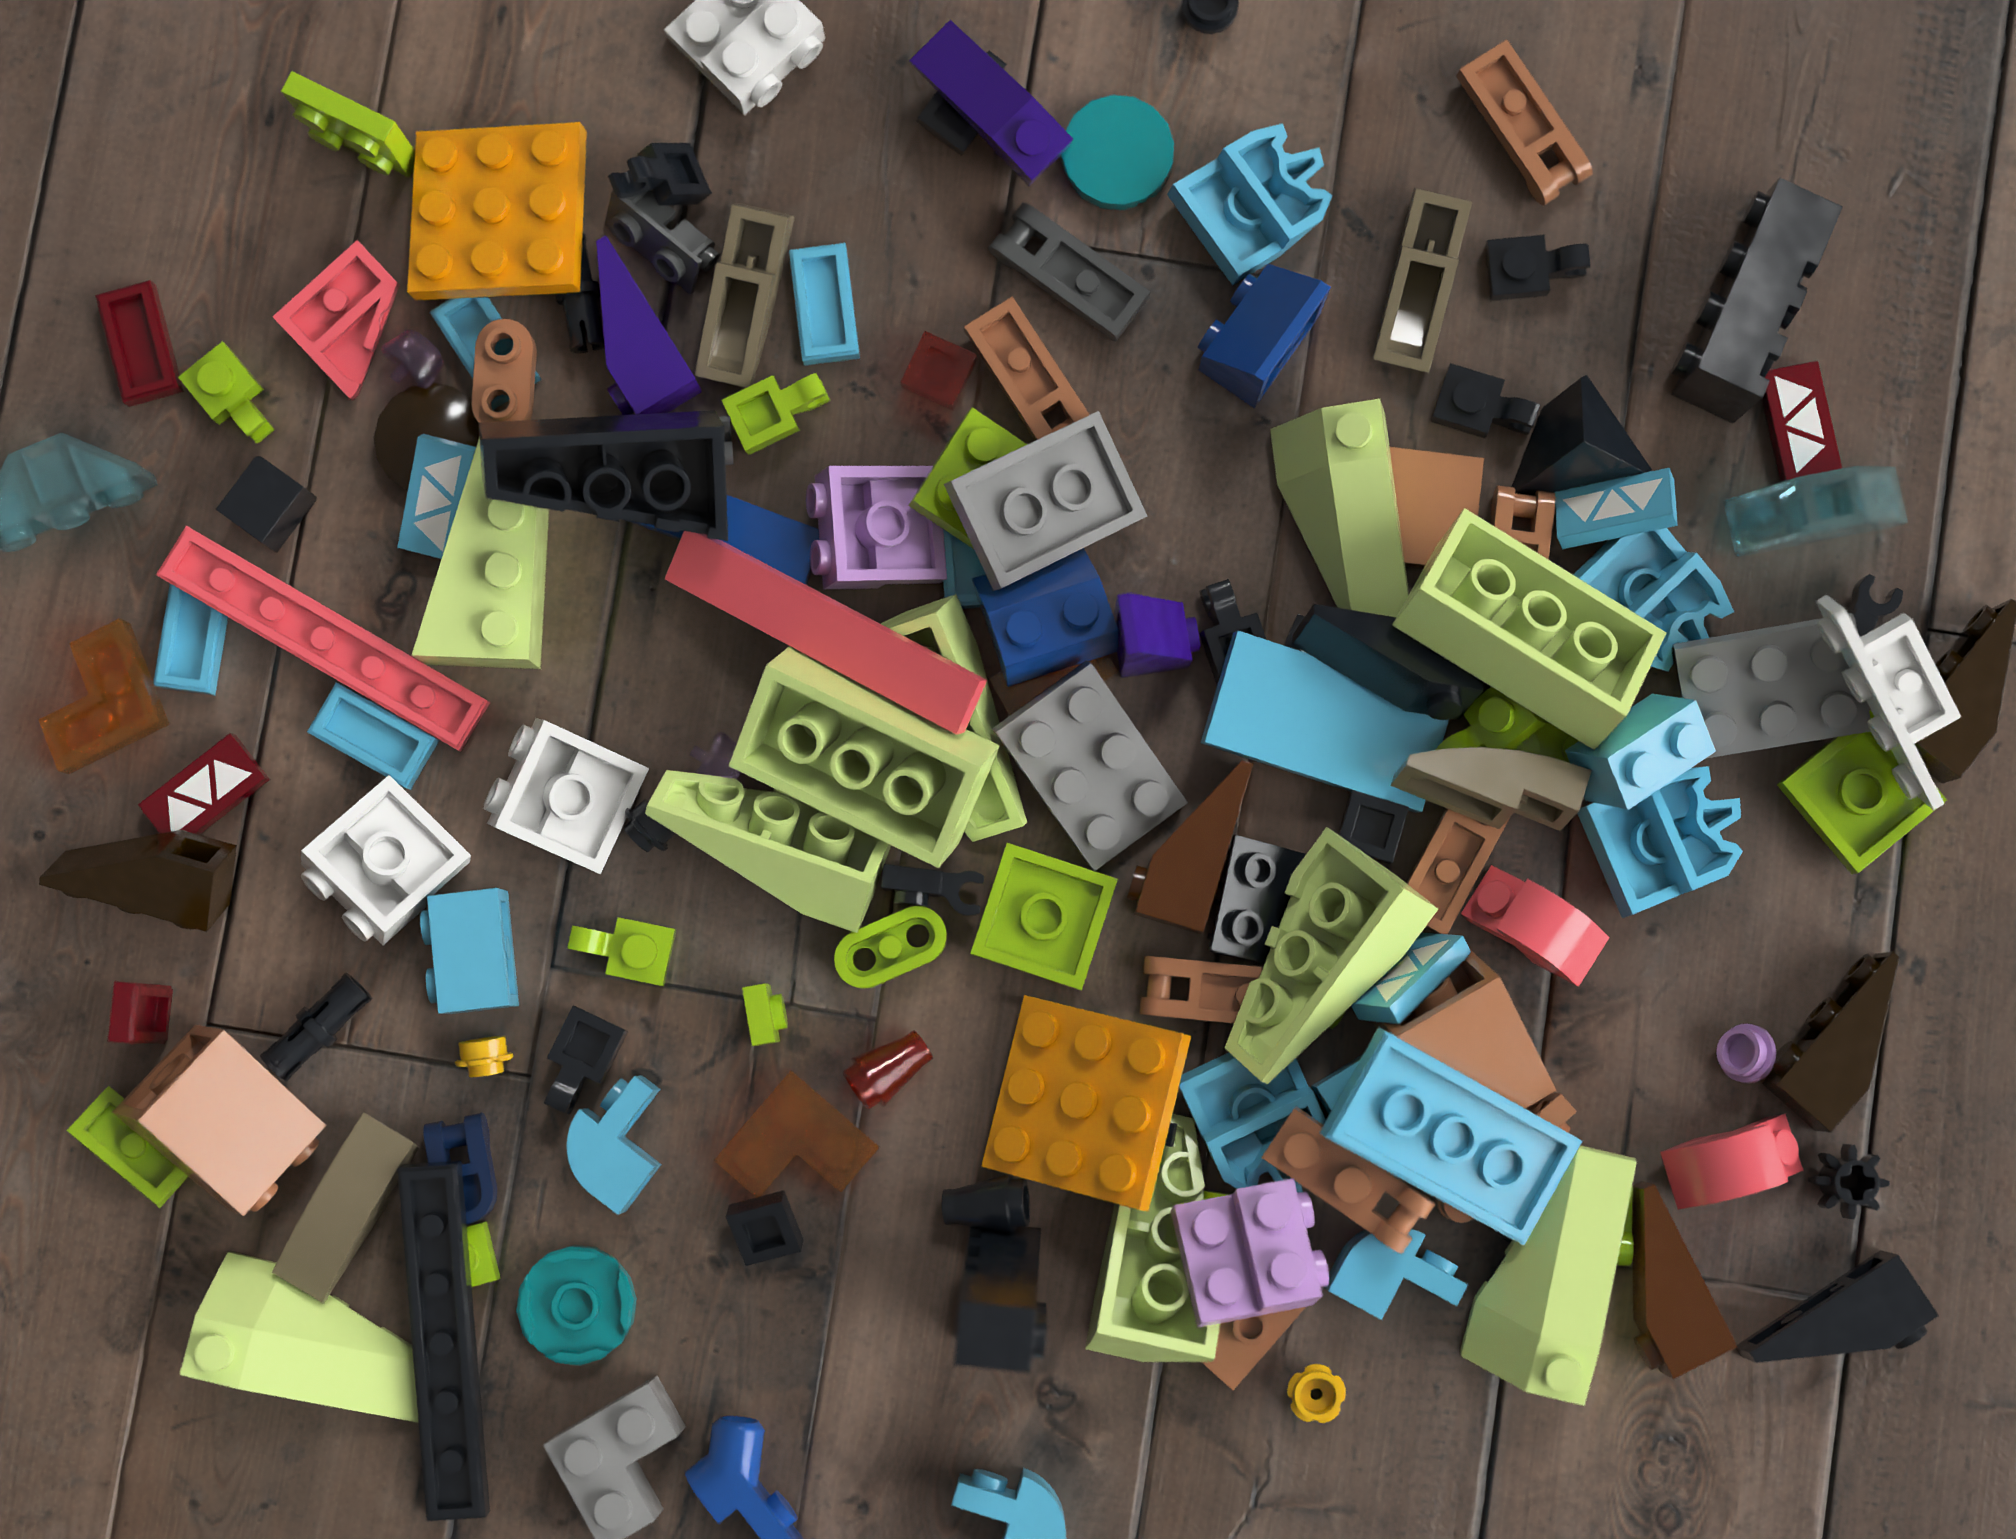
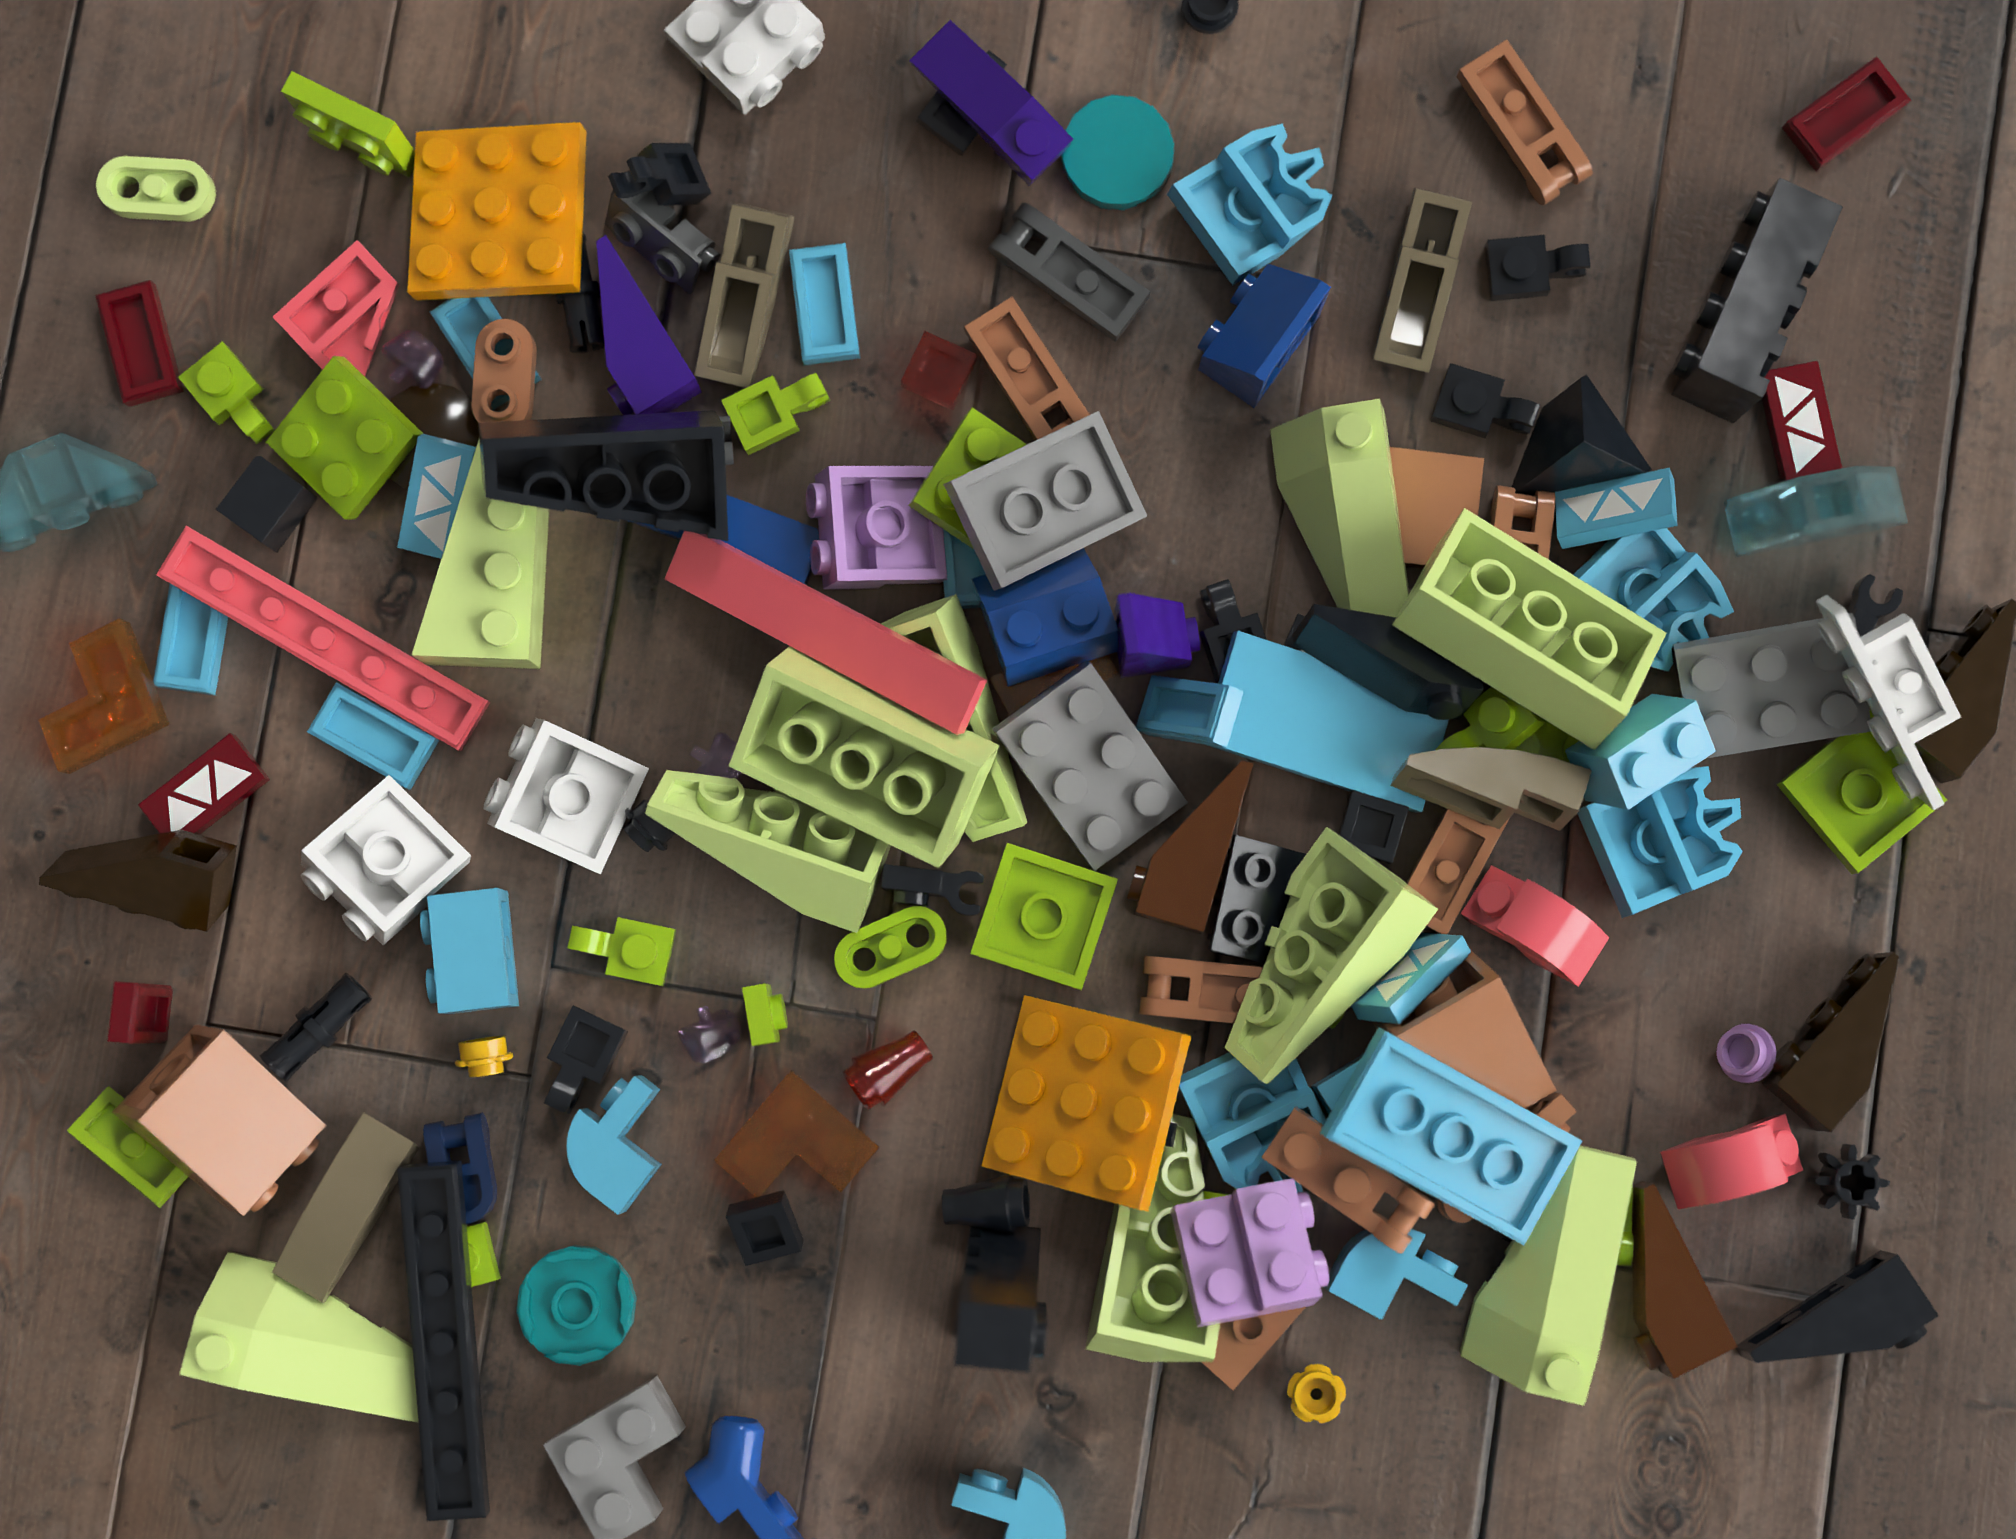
(159, 188): none -> yellowish green plate
(344, 438): none -> lime plate
(711, 1035): none -> piece
(1189, 710): none -> medium azure tile
(1846, 114): none -> dark red tile

